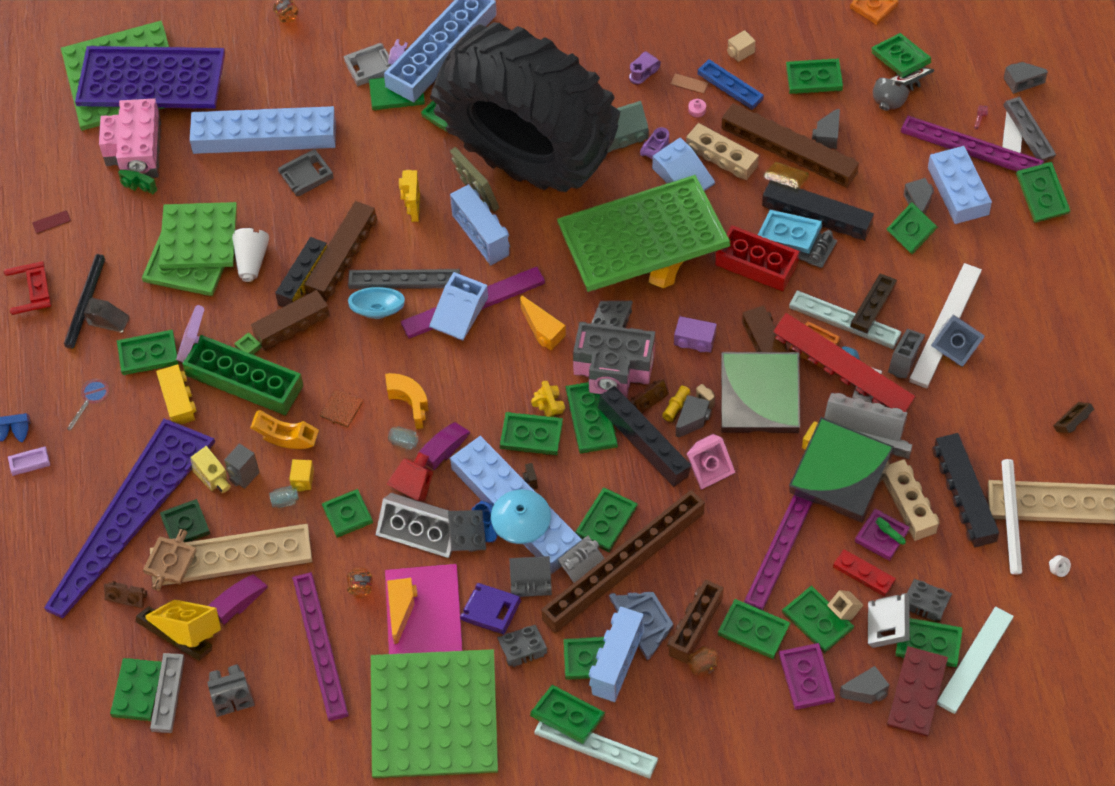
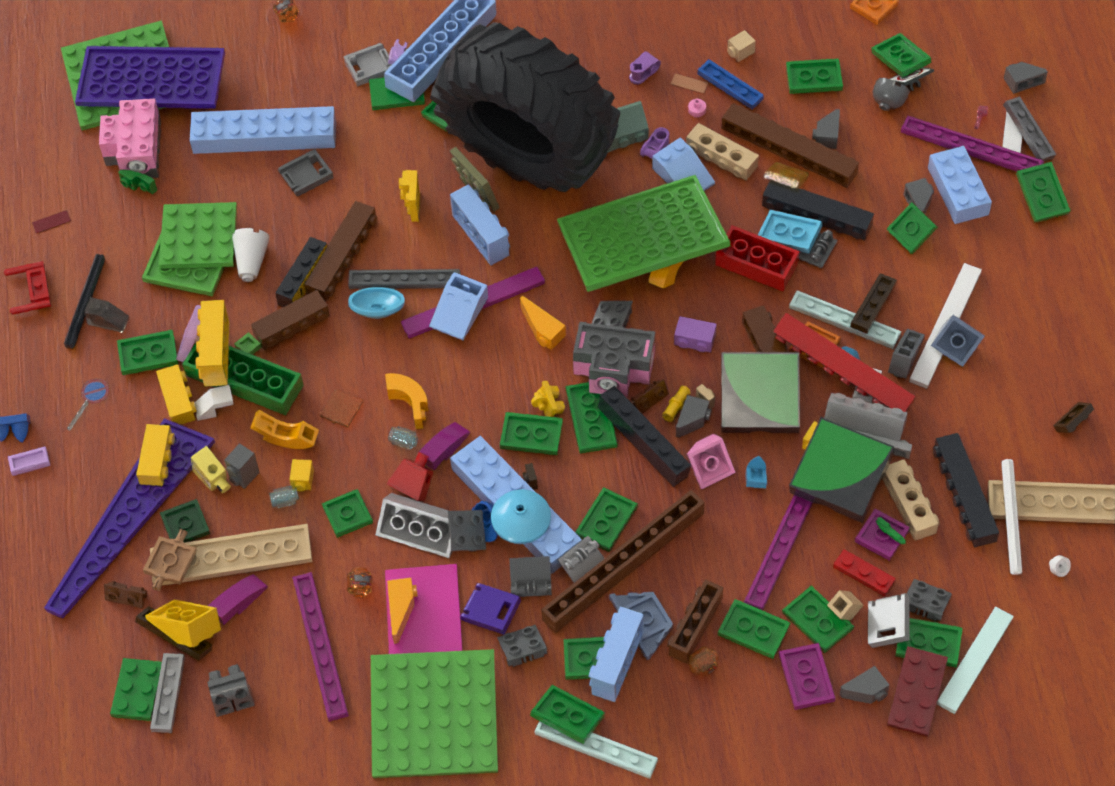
(155, 455): none -> yellow brick
(211, 400): none -> white slope
(213, 343): none -> yellow brick
(756, 473): none -> dark azure plate

